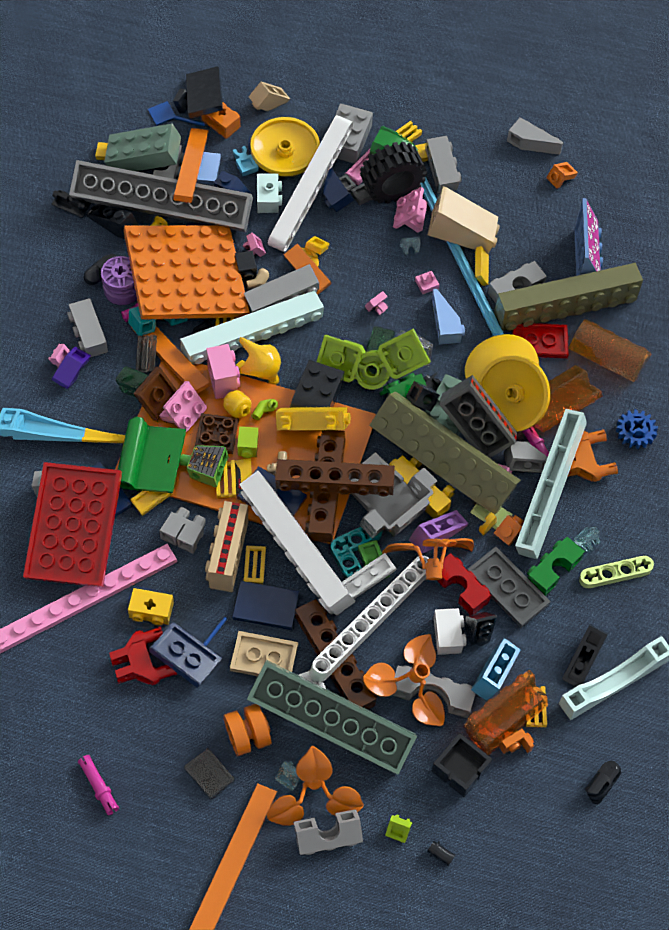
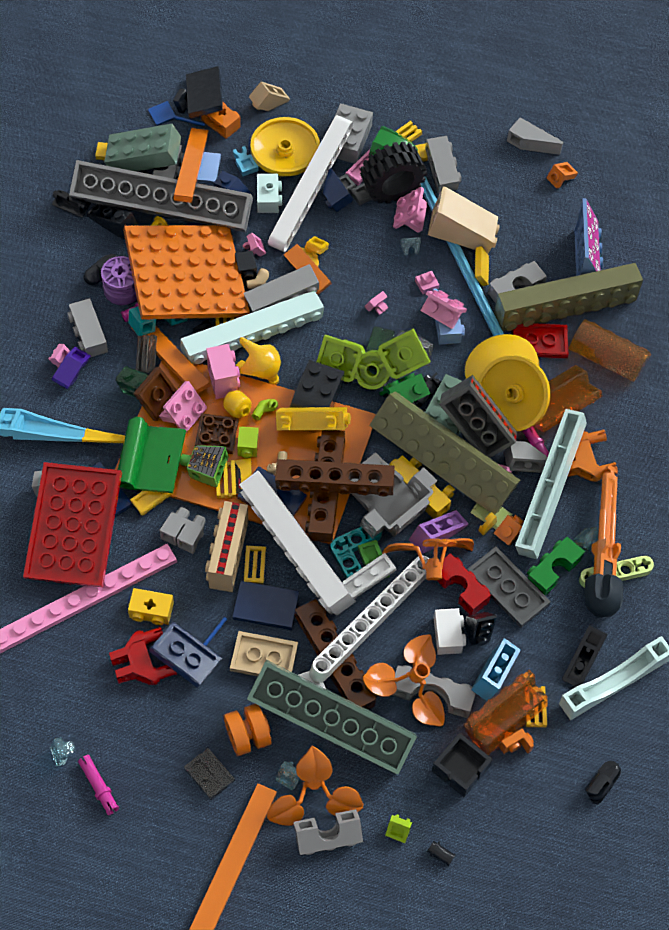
(61, 750): none -> clear light blue tile
(422, 396): black brick -> none
(442, 308): none -> bright pink bracket
(604, 588): none -> piece
(638, 423): blue gear -> none

